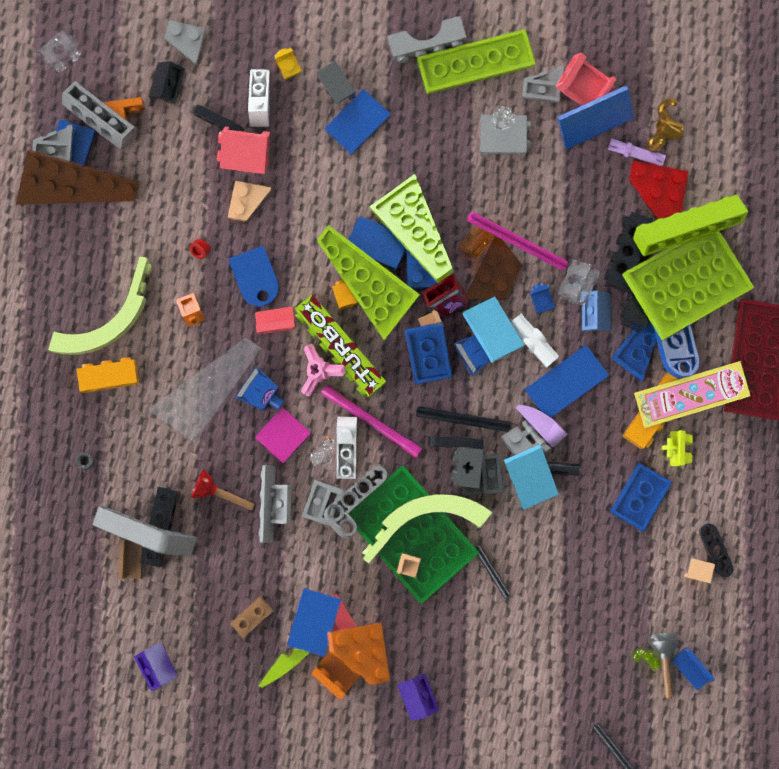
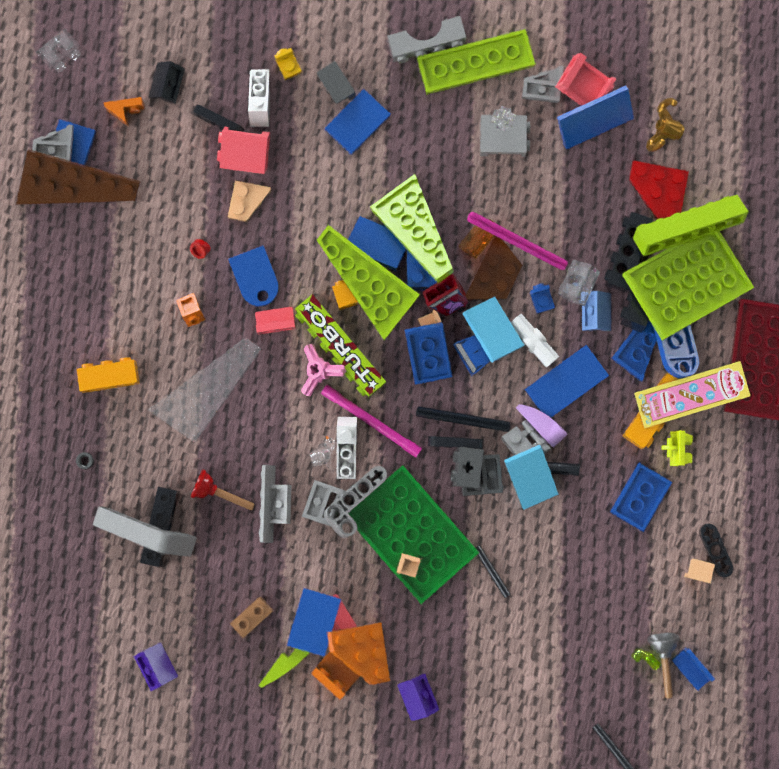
(97, 115): light grey brick -> none
(114, 329): yellowish green arch -> none
(130, 560): medium nougat panel -> none
(186, 39): light grey wing -> none
(259, 391): blue torso -> none
(282, 435): dark pink slope -> none
(435, 503): yellowish green arch -> none
(628, 149): lavender pin -> none

